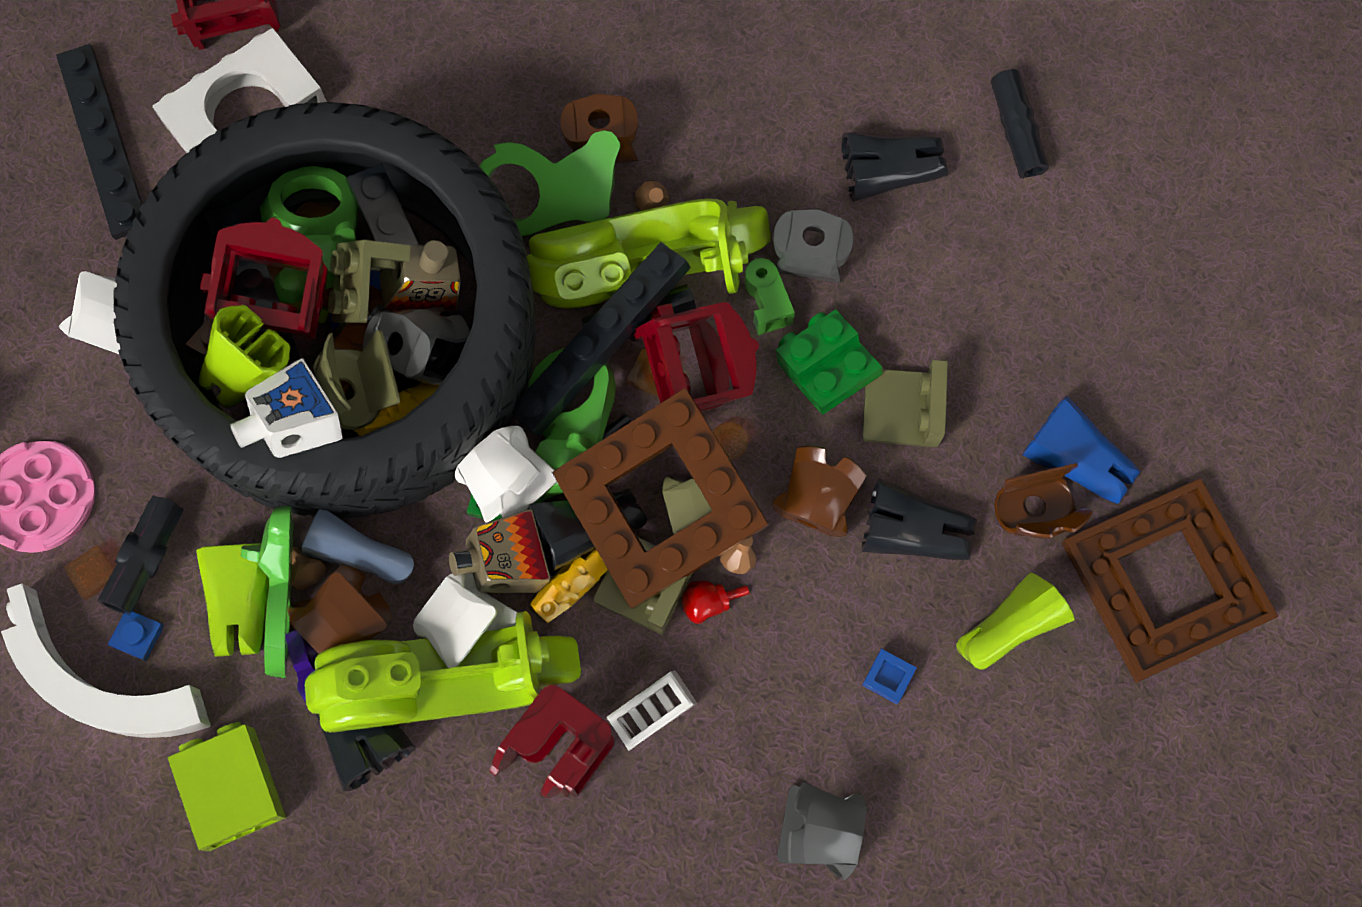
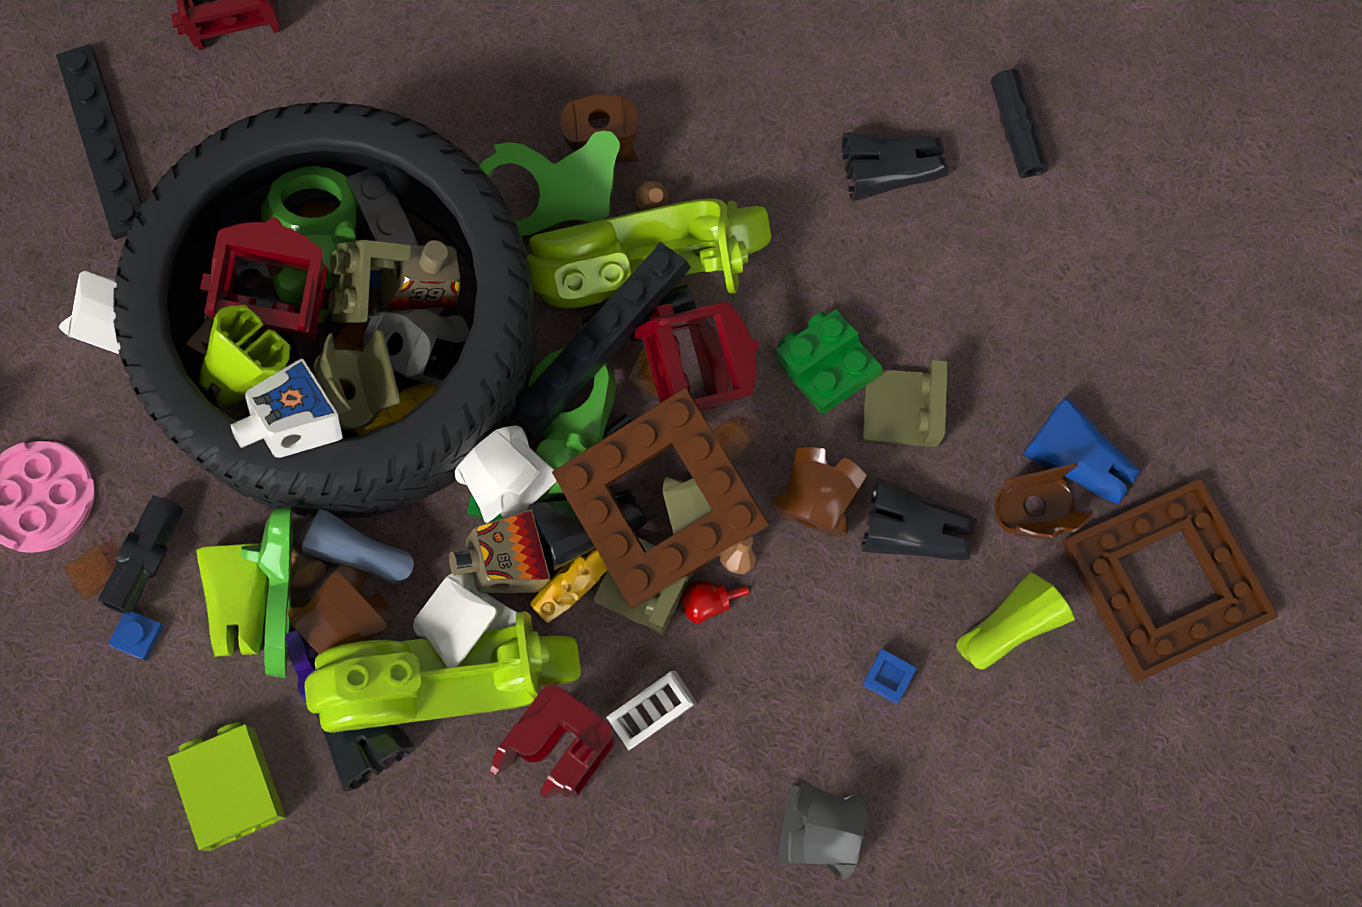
(47, 673): white arch -> none
(260, 63): white arch -> none
(774, 305): bright green leg -> none
(810, 261): dark grey piece -> none

